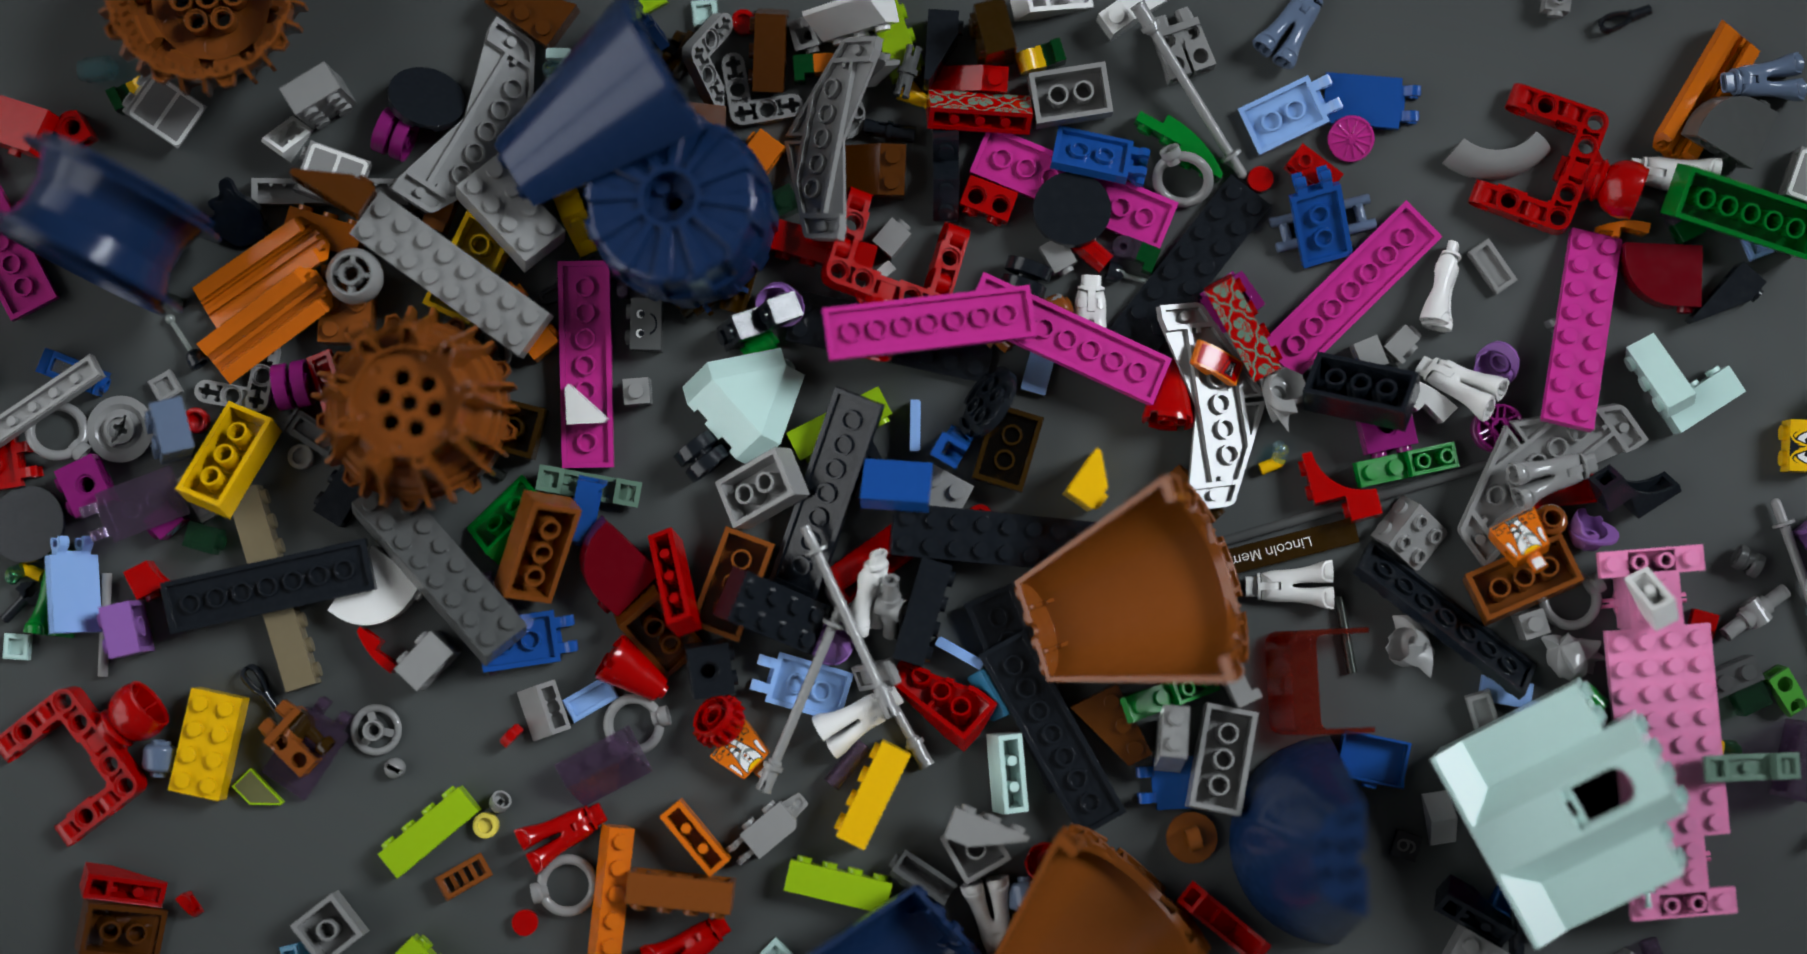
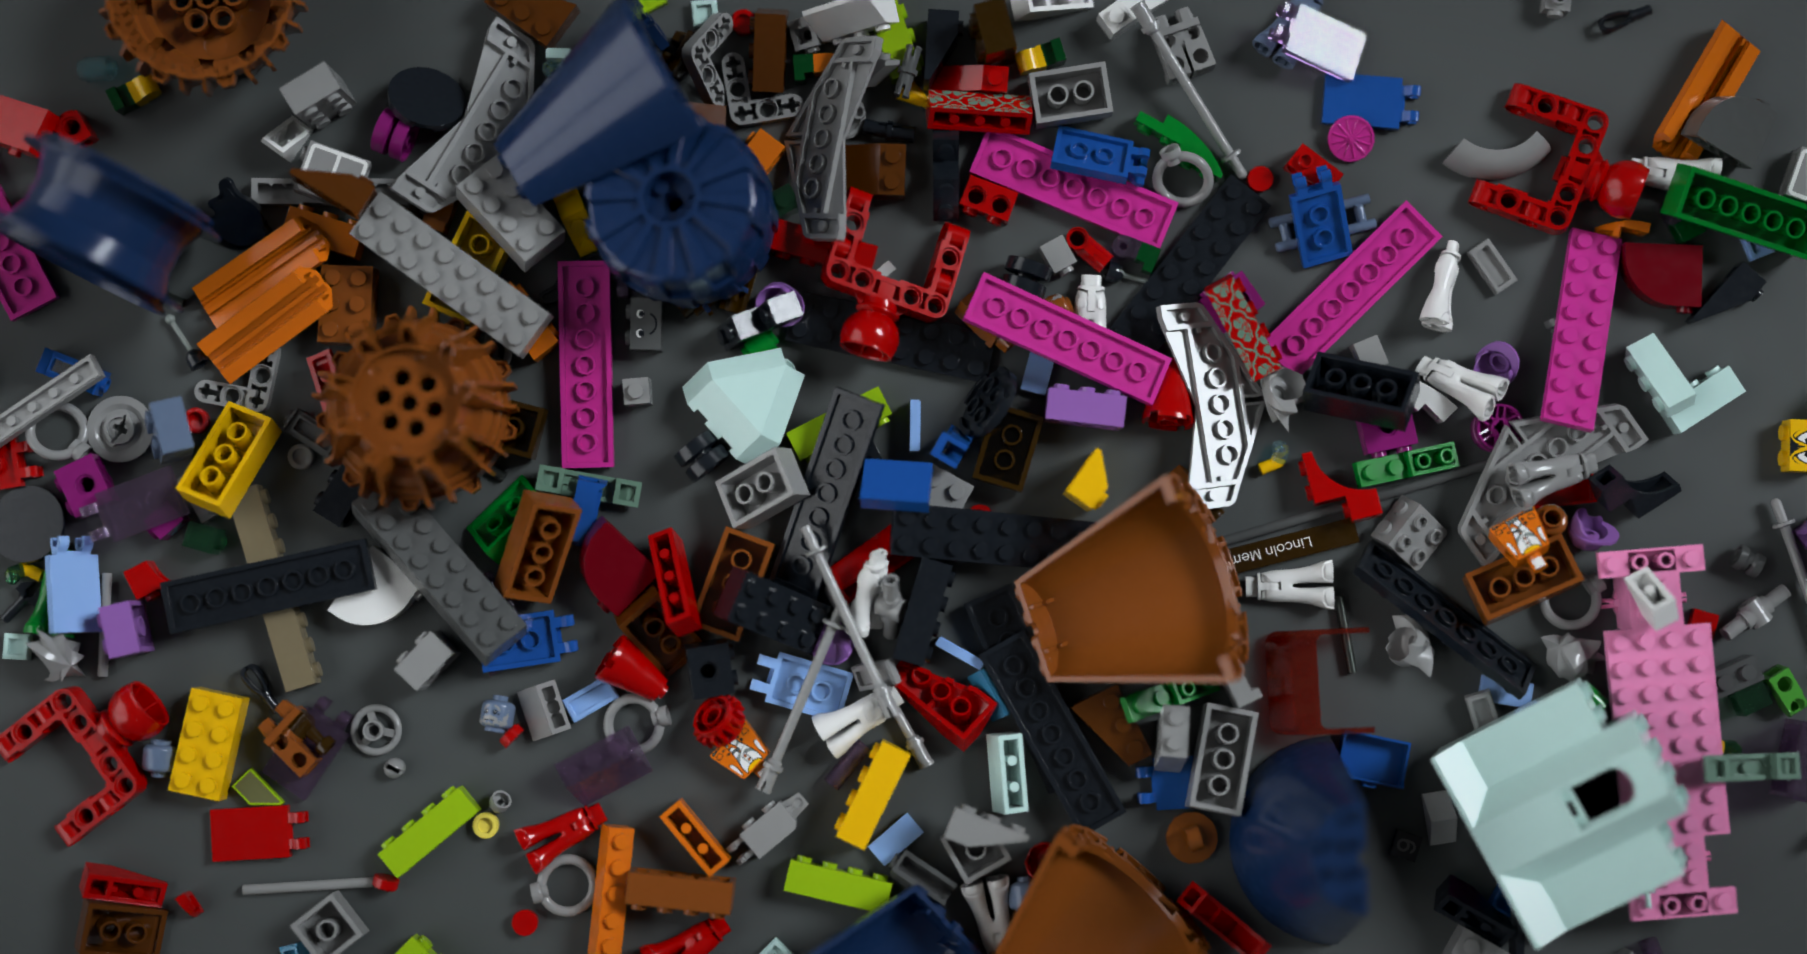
(58, 655): none -> light grey hair
(163, 109): light grey brick -> none
(165, 386): light grey tile -> none
(255, 832): none -> red tile
(292, 385): magenta wheel -> none
(301, 886): none -> light grey piece
(347, 260): light grey wheel -> none
(373, 644): red slope -> none
(385, 882): none -> red tile
(459, 868): dark orange slope -> none
(497, 714): none -> sand blue head
(580, 409): white slope -> none
(892, 237): light grey brick -> none
(895, 838): none -> light blue tile
(929, 323): dark pink plate -> none
(1071, 209): black tile -> none
(1085, 407): none -> medium lavender brick
(1216, 362): slope -> none
(1288, 113): light blue tile -> none
(1319, 40): none -> tile
(1401, 344): light grey brick -> none
(1530, 624): light grey brick -> none
(1753, 82): sand blue piece -> none

